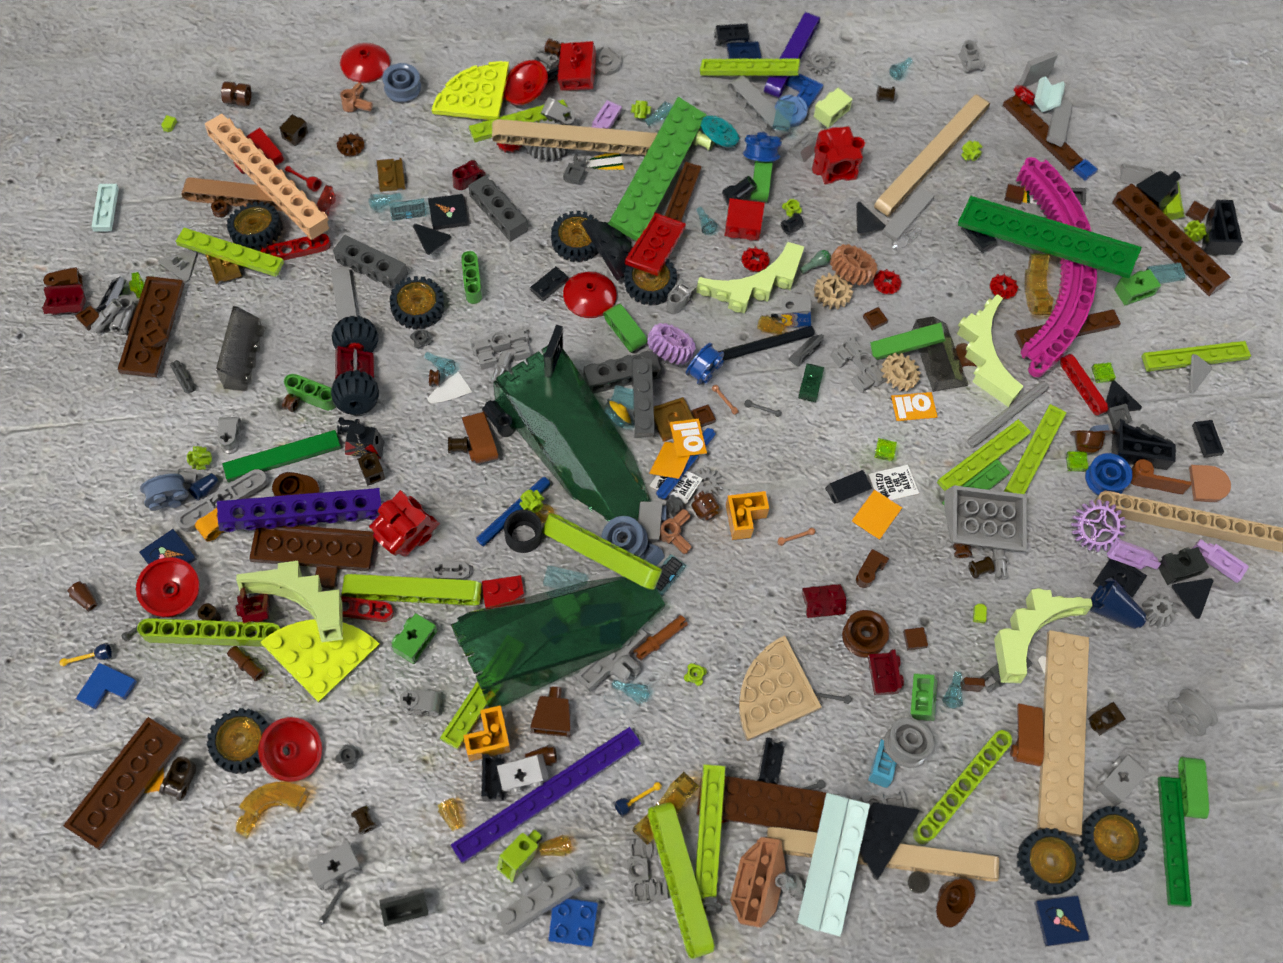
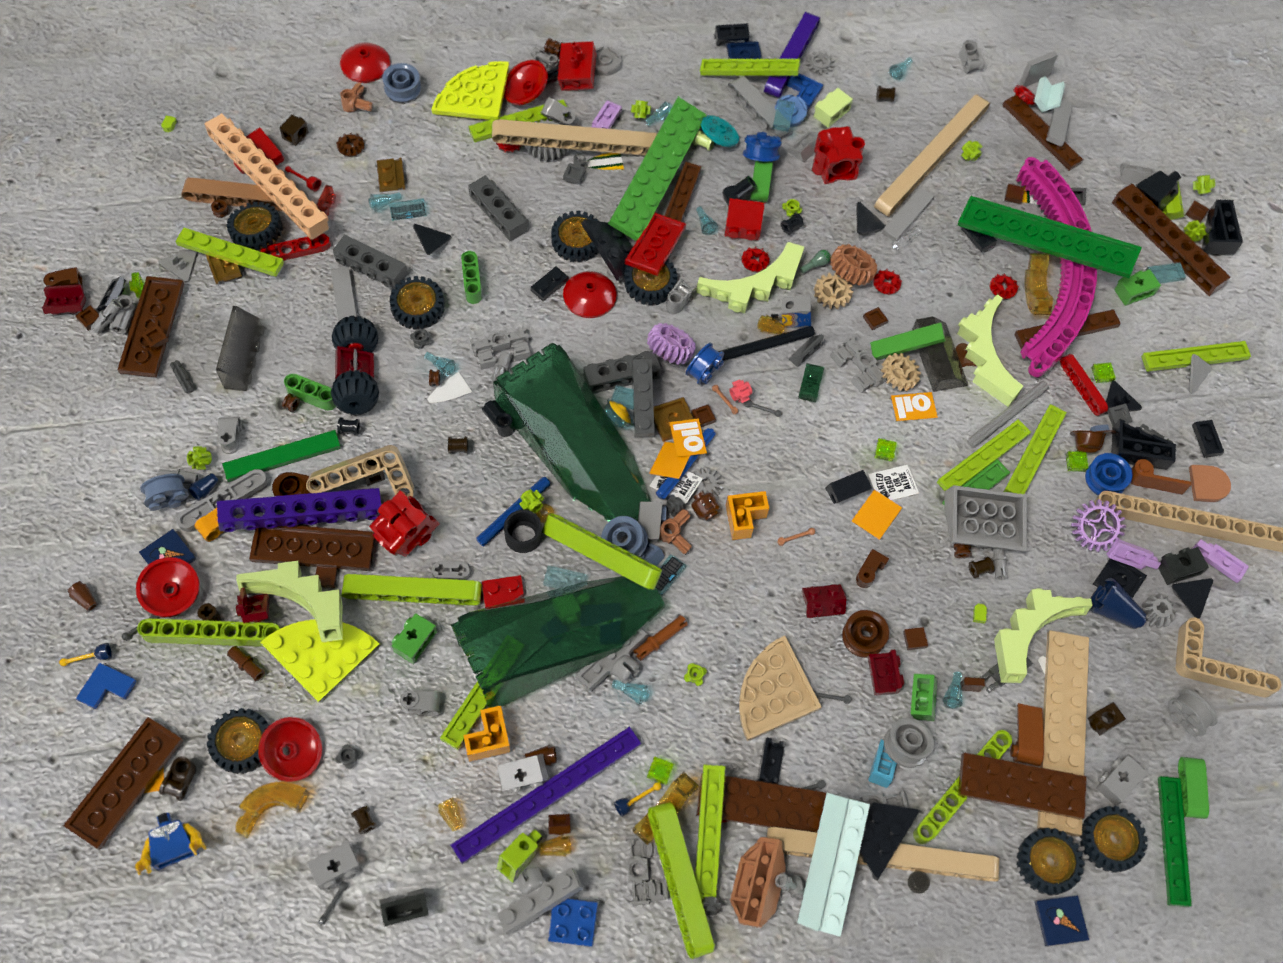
(105, 207): light aqua plate -> none
(169, 844): none -> torso
(233, 93): reddish brown wheel -> none
(356, 603): red beam -> none
(363, 440): black torso -> none
(364, 470): none -> tan beam
(447, 211): black tile -> none
(466, 174): dark red piece -> none
(480, 438): dark orange door -> none
(491, 784): black hinge -> none
(552, 715): reddish brown torso -> none
(553, 351): black tile -> none
(559, 824): none -> reddish brown plate
(625, 328): bright green beam -> none
(660, 770): none -> clear neon green plate
(740, 391): none -> coral gear
(954, 901): reddish brown piece -> none
(1022, 786): none -> reddish brown plate
(1085, 169): blue tile -> none
(1203, 184): none -> lime gear
(1218, 668): none -> tan beam

